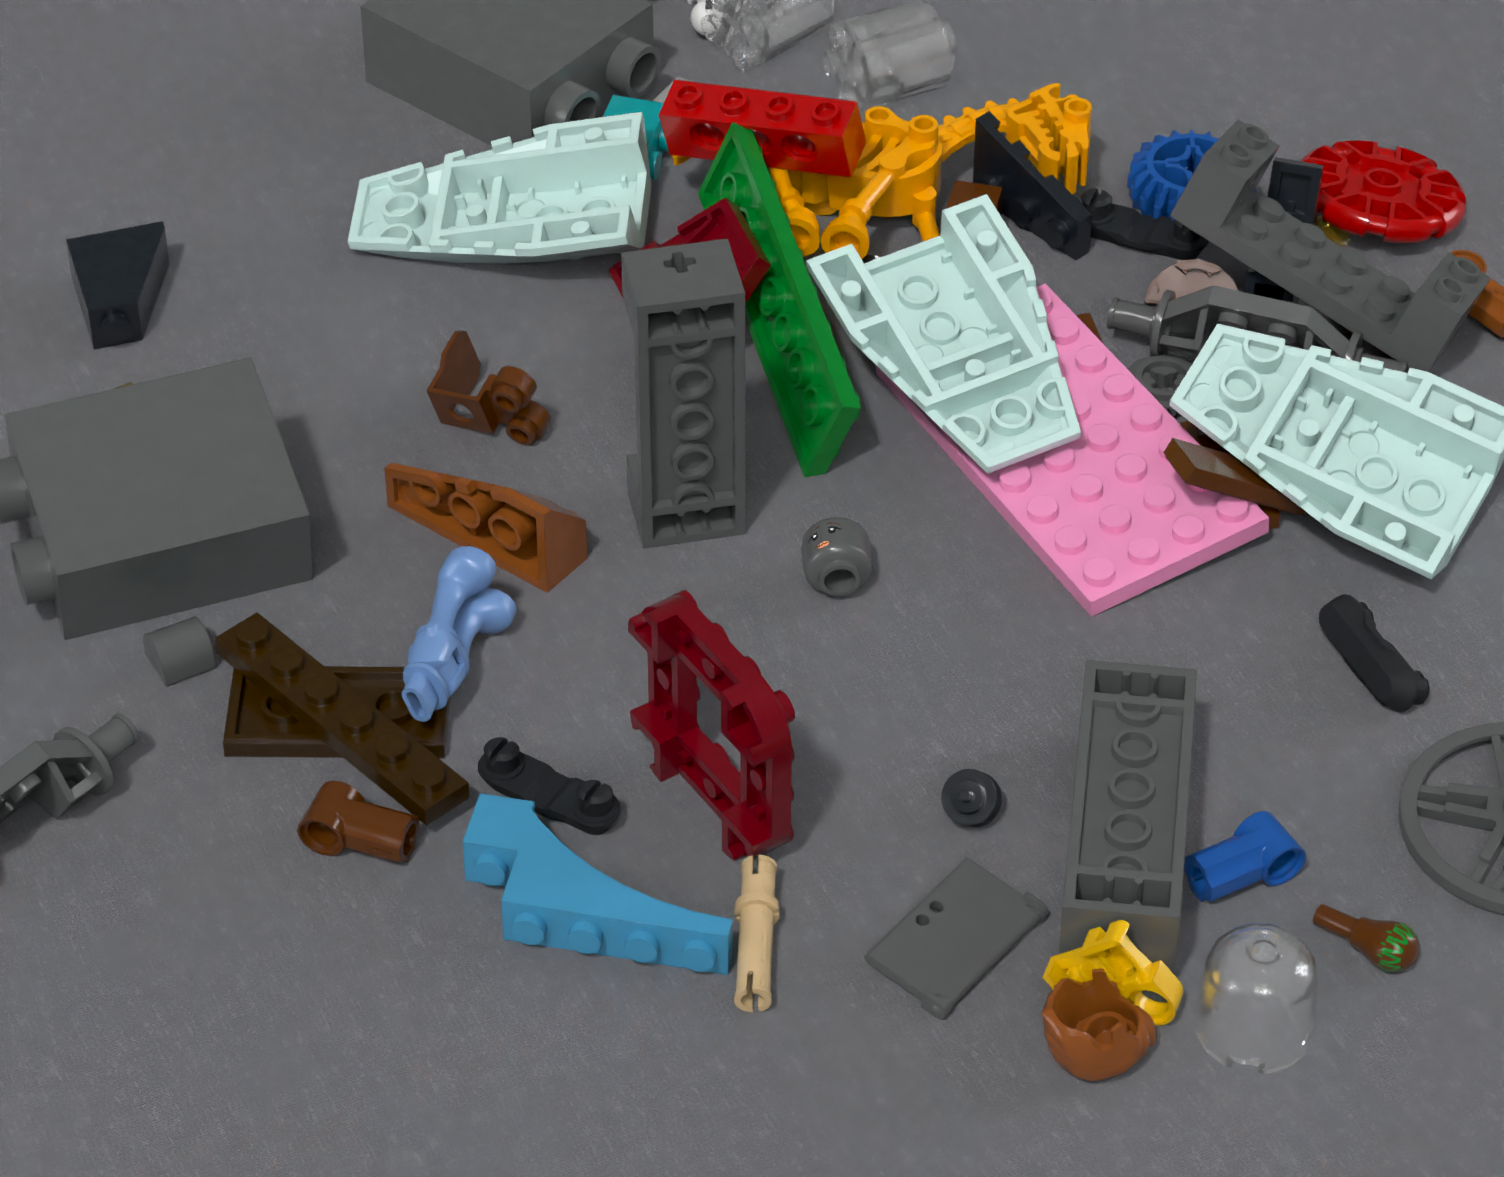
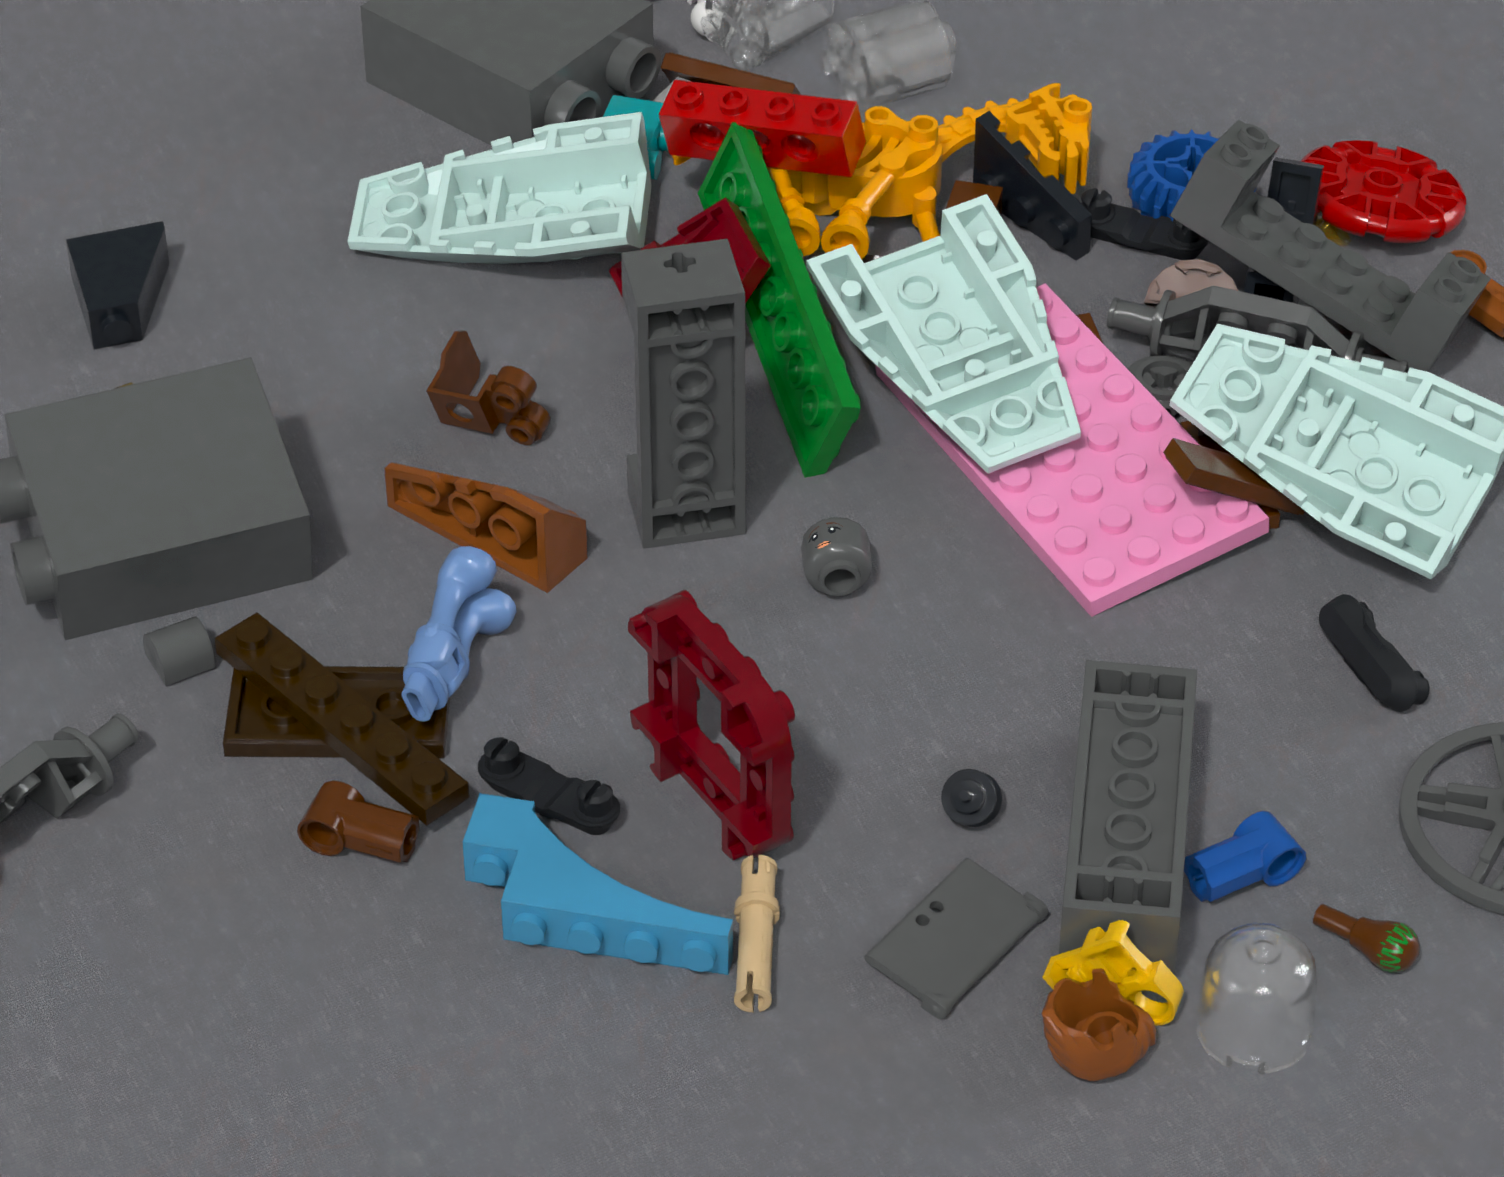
(711, 73): none -> reddish brown tile

